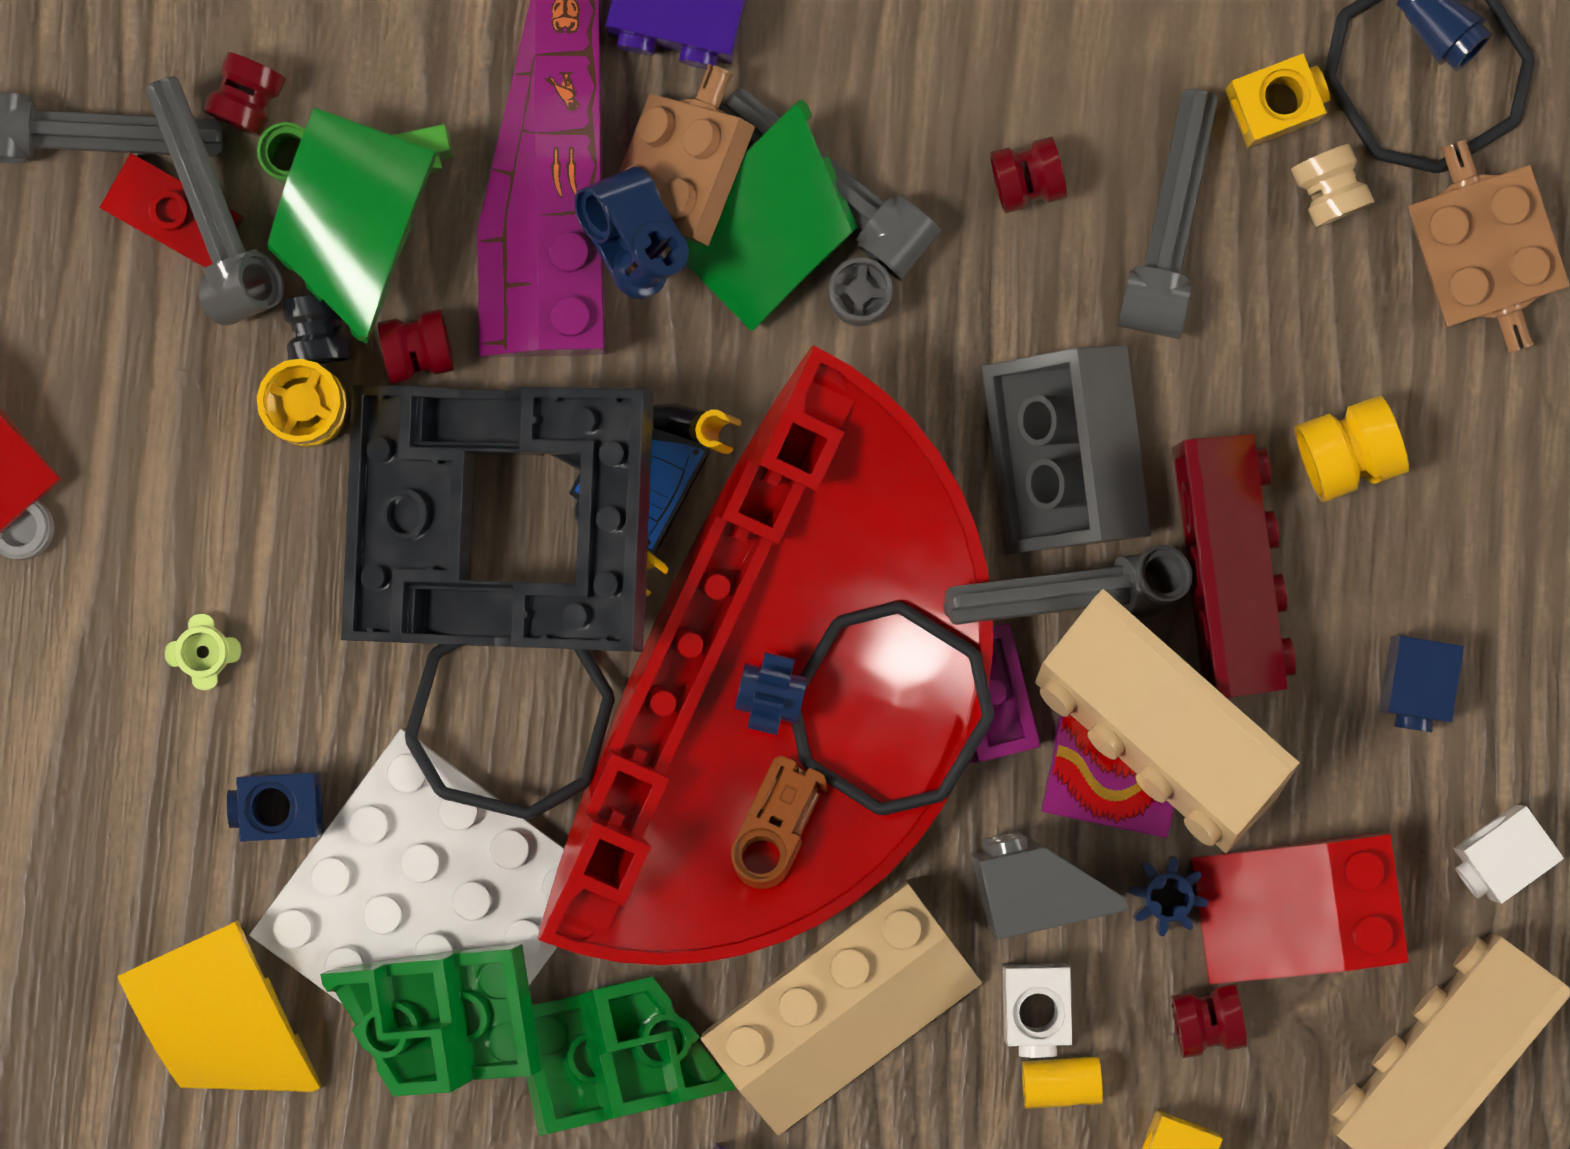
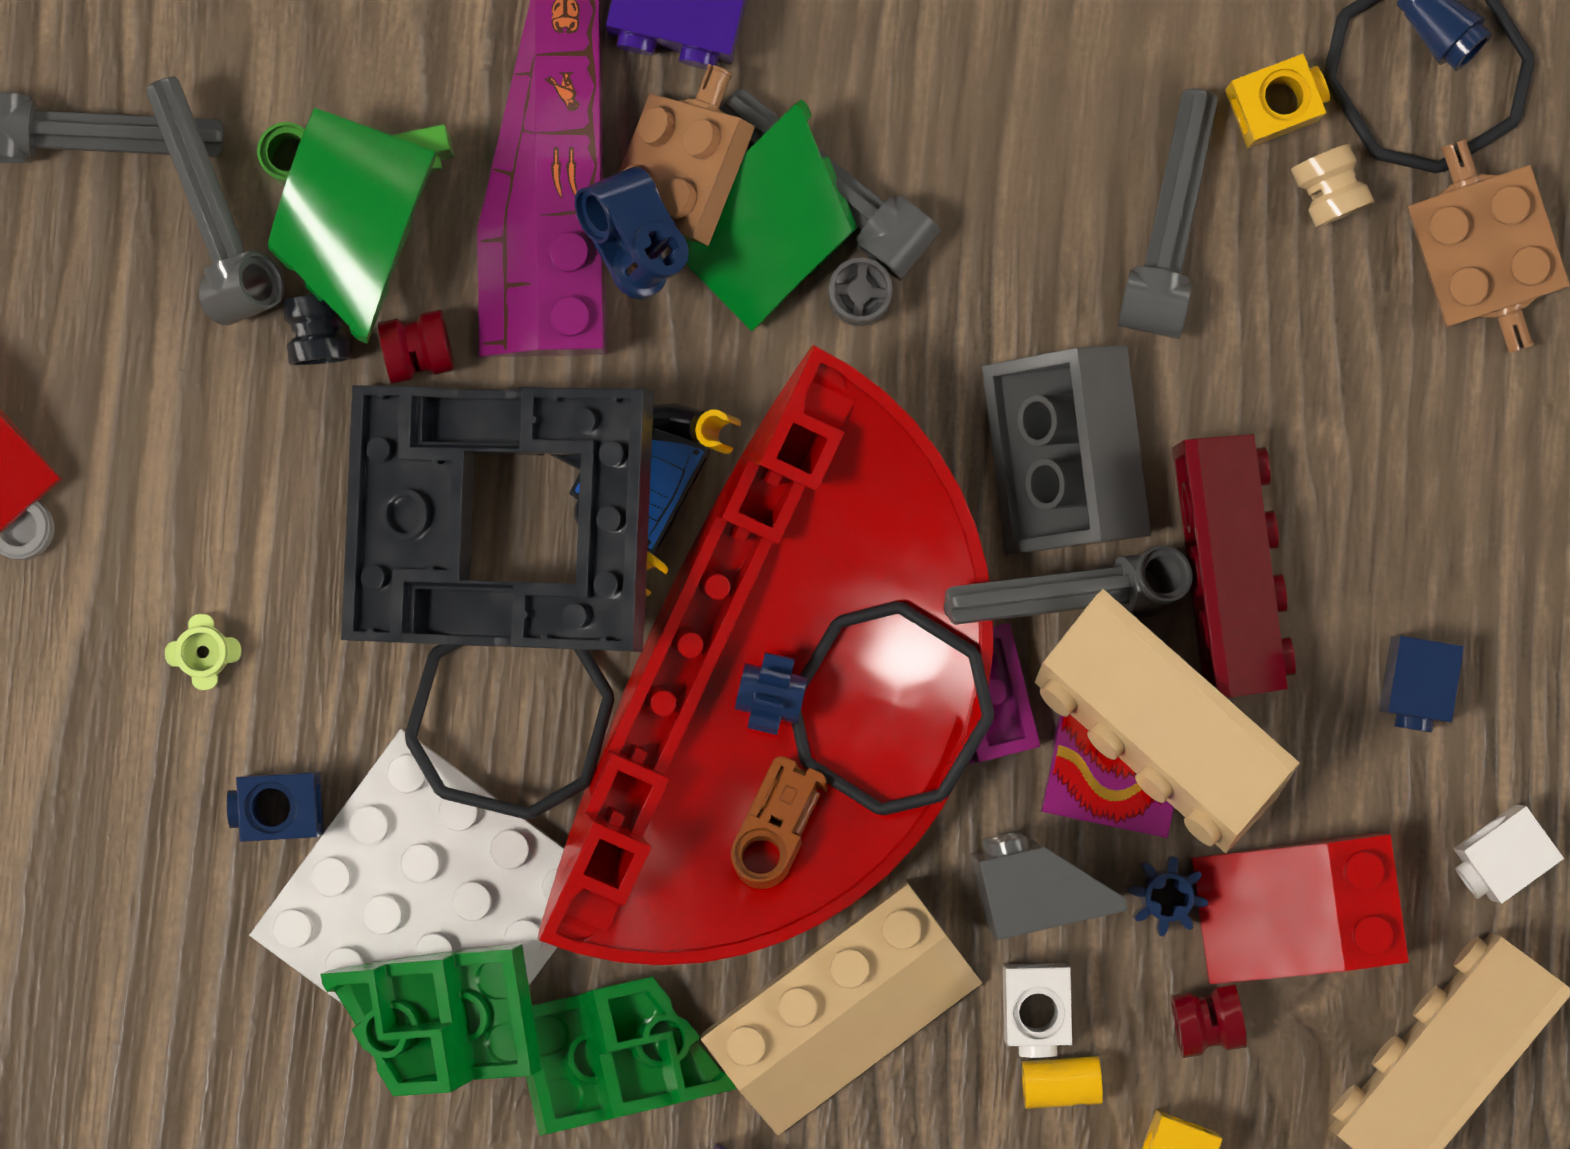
(159, 208): red plate -> none
(218, 1018): yellow slope -> none
(238, 107): dark red wheel -> none
(303, 403): yellow wheel -> none
(1042, 171): dark red wheel -> none
(1352, 448): yellow wheel -> none

